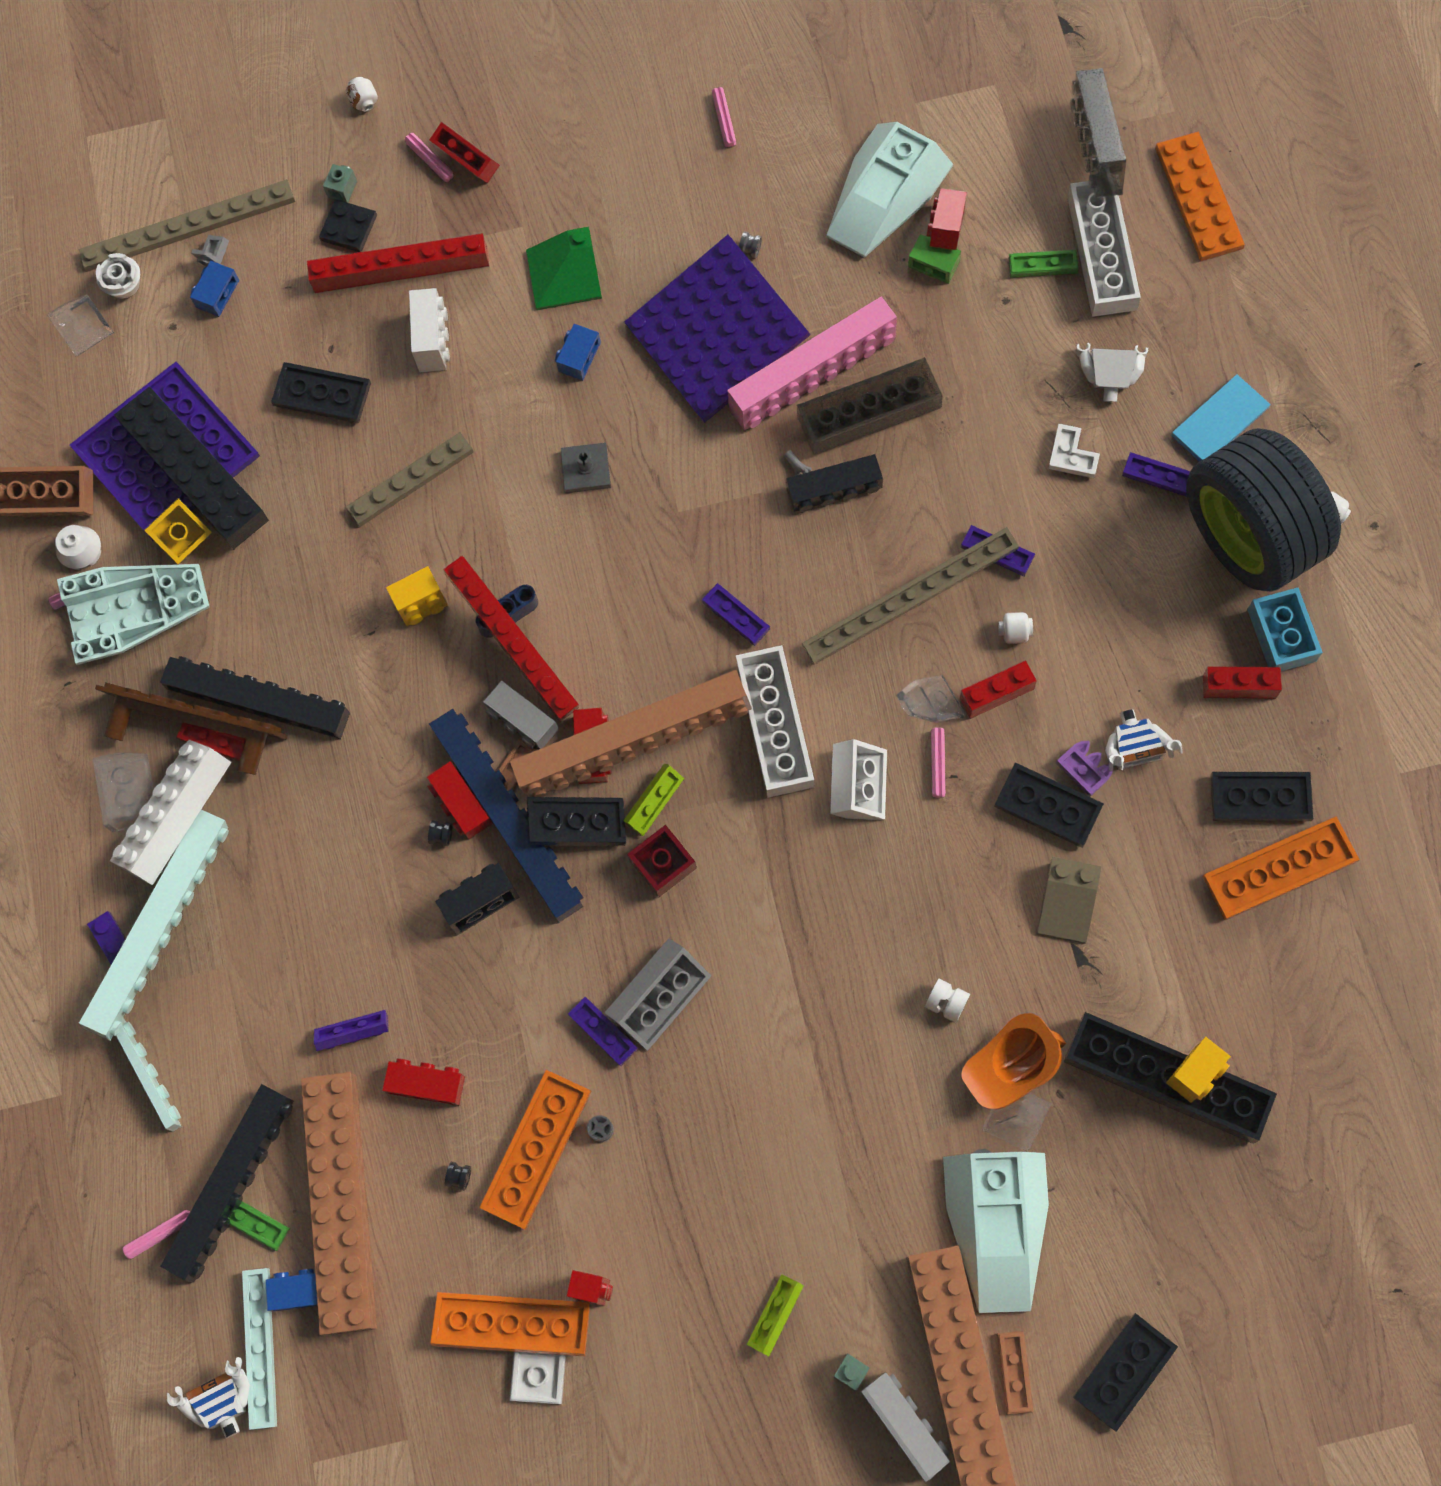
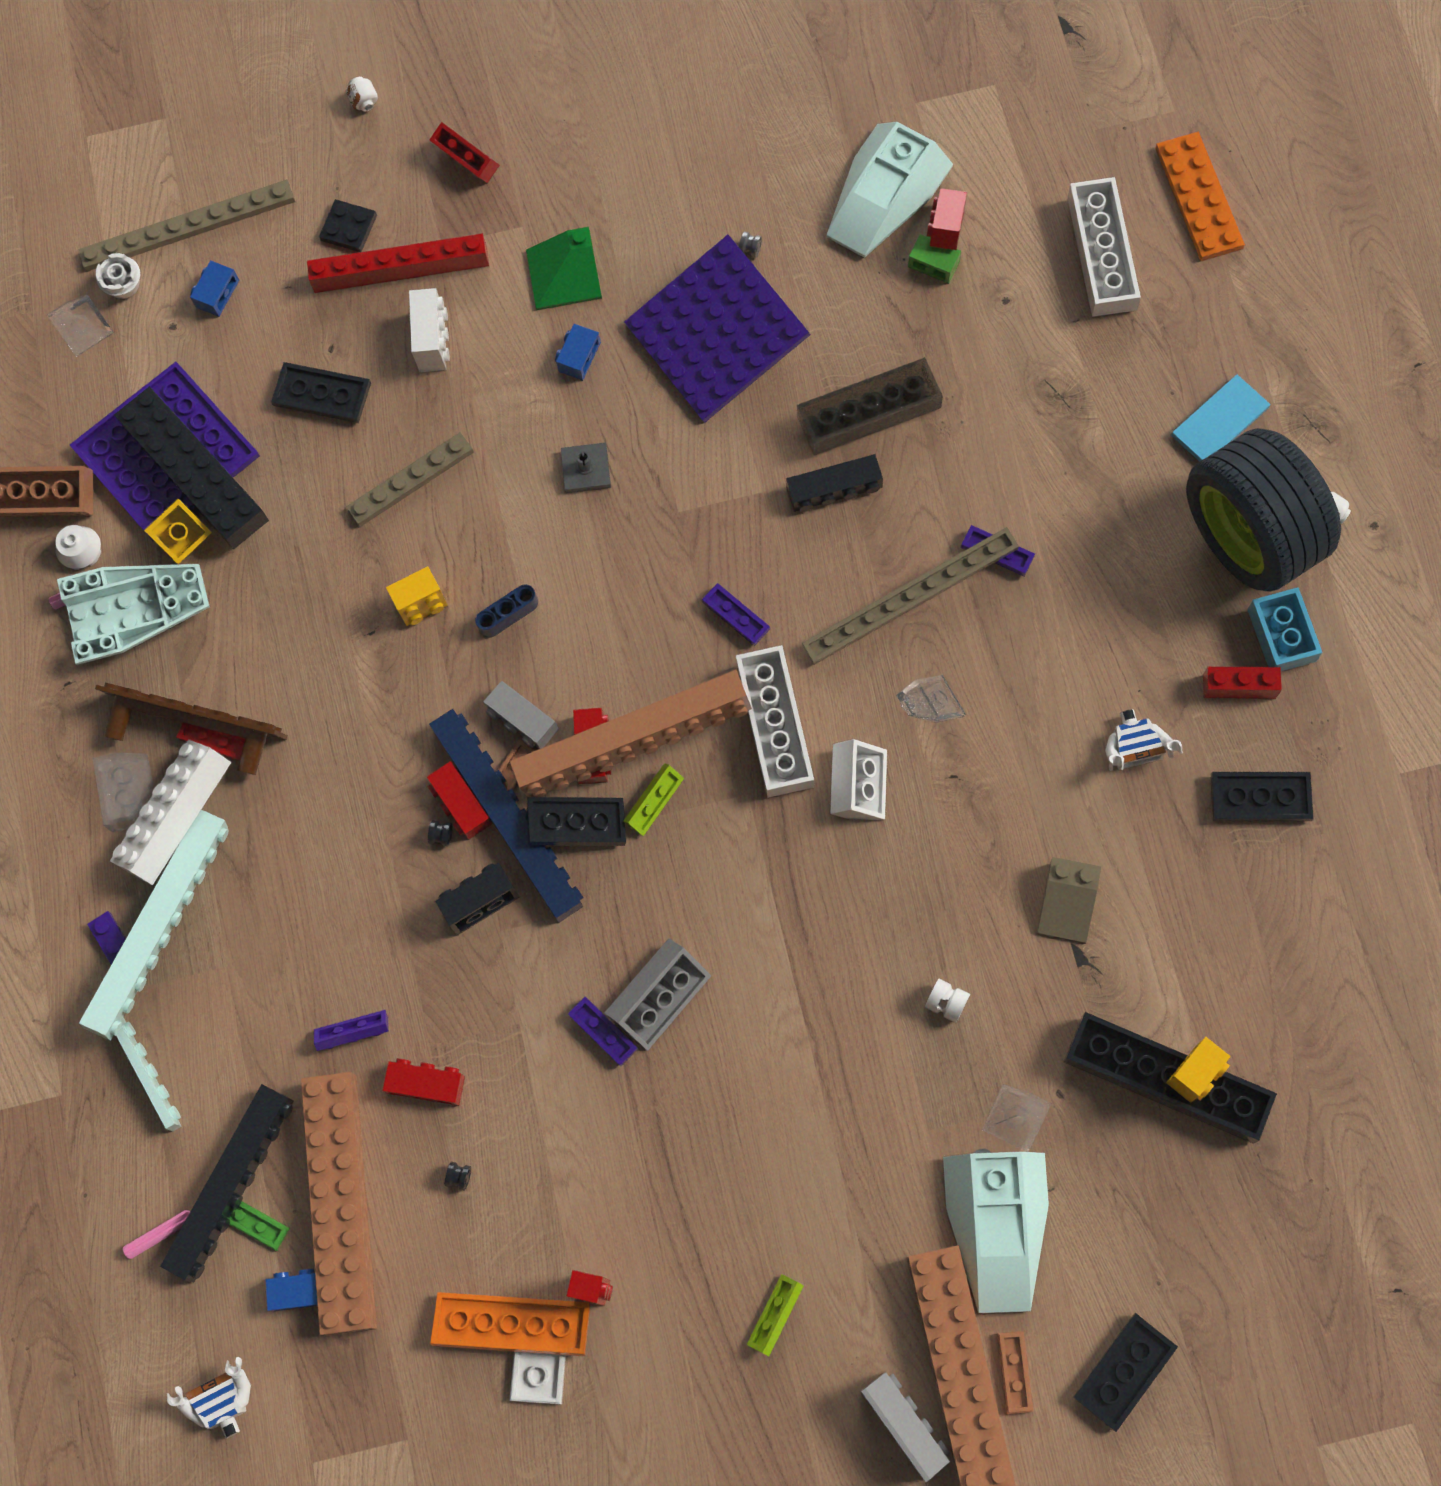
(213, 250): light grey bracket -> none
(255, 697): black brick -> none
(259, 1350): light aqua plate -> none
(340, 183): sand green brick -> none
(429, 157): bright pink axle -> none
(511, 638): red brick -> none
(535, 1149): orange plate -> none
(598, 1125): flat silver wheel -> none
(662, 860): dark red brick -> none
(723, 117): bright pink axle -> none
(796, 464): light grey bar -> none
(812, 363): bright pink brick -> none
(851, 1372): sand green brick -> none
(938, 762): bright pink axle -> none
(998, 689): red brick -> none
(1014, 1062): orange piece -> none
(1016, 628): white head -> none
(1043, 263): bright green tile -> none
(1048, 805): black plate -> none
(1068, 458): white plate -> none
(1084, 768): medium lavender plate -> none
(1098, 133): clear smoke brick -> none
(1112, 368): white torso -> none
(1156, 473): dark purple plate -> none
(1280, 868): orange plate -> none

